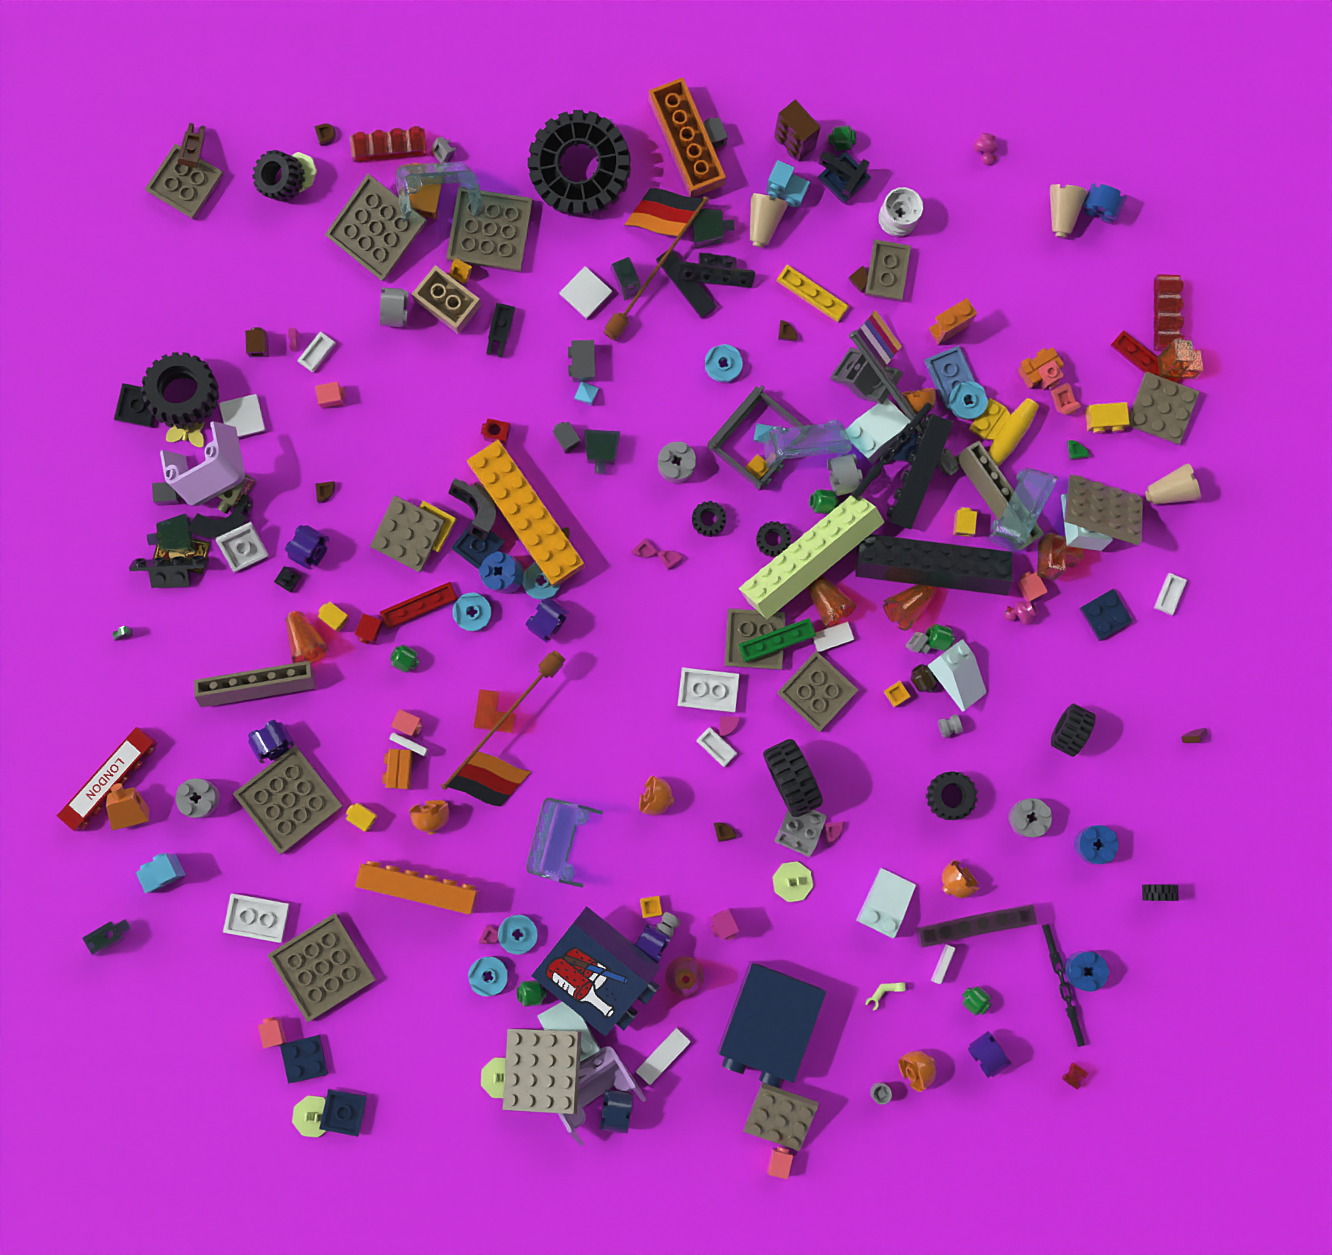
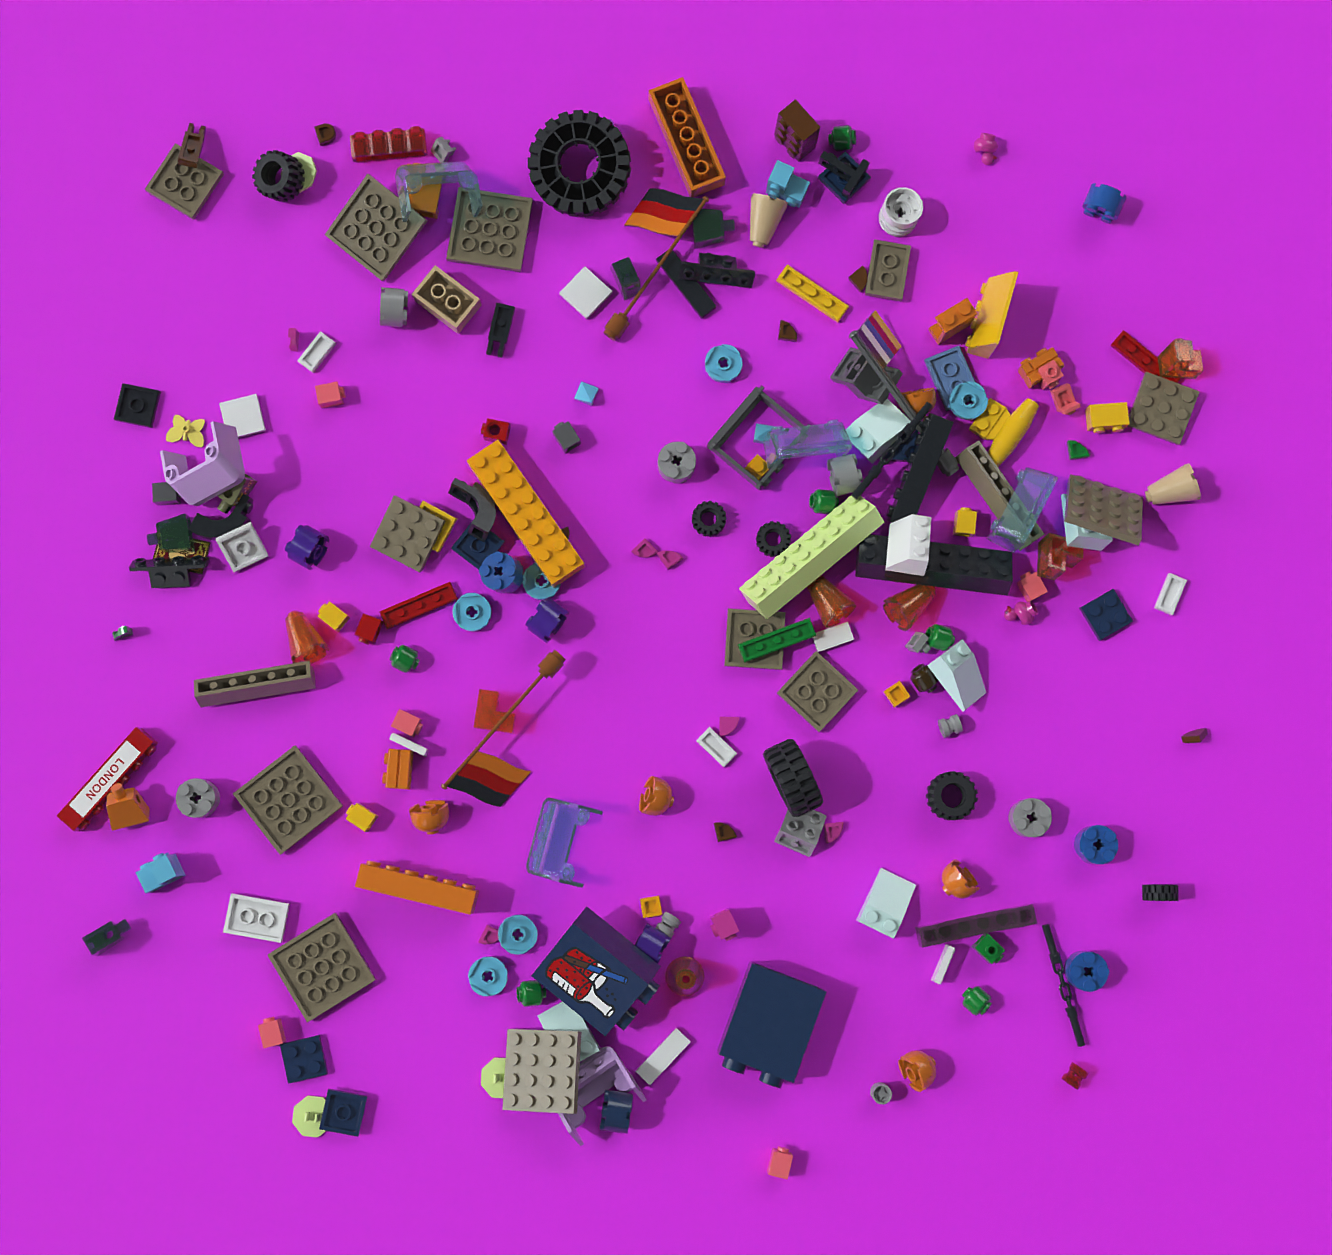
(173, 368): black tyre -> none
(257, 342): reddish brown brick -> none
(270, 741): dark purple brick -> none
(287, 579): black tile -> none
(324, 490): reddish brown tile -> none
(460, 271): light orange plate -> none
(583, 360): dark grey brick -> none
(601, 448): torso -> none
(708, 690): white plate -> none
(716, 132): dark grey brick -> none
(780, 1116): dark tan plate -> none
(792, 881): yellowish green piece -> none
(885, 987): yellowish green arm -> none
(909, 545): none -> white slope
(988, 949): none -> green brick
(990, 1054): dark purple brick -> none
(991, 314): none -> yellow slope
(1065, 207): tan cone -> none
(1073, 730): black tyre -> none
(1167, 310): clear red brick -> none

